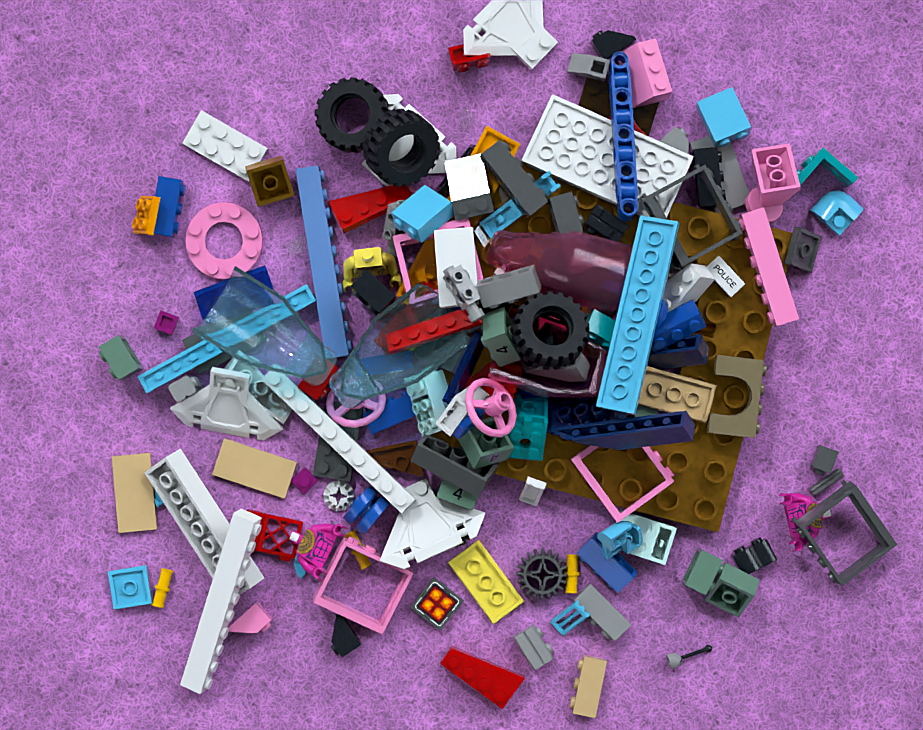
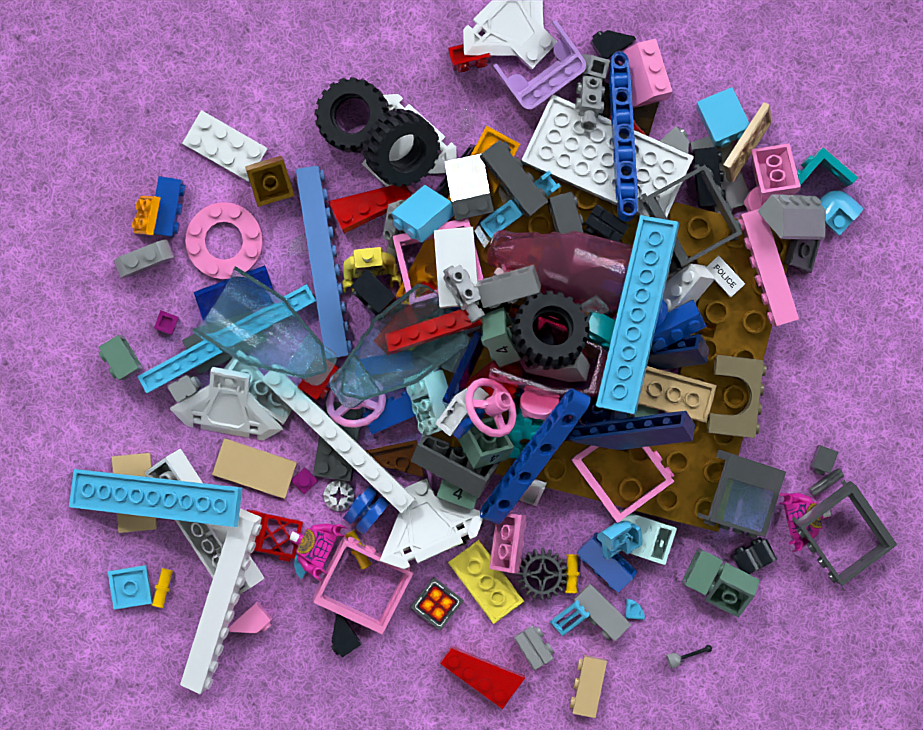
(143, 259): none -> light grey brick
(156, 497): none -> medium azure plate
(508, 543): none -> bright pink slope
(535, 456): none -> blue beam
(537, 406): none -> bright pink tile
(569, 66): none -> lavender windscreen
(589, 90): none -> light grey brick
(595, 305): none -> clear tile
(634, 610): none -> medium azure tile
(745, 496): none -> panel
(747, 142): none -> tan tile
(795, 216): none -> light grey slope

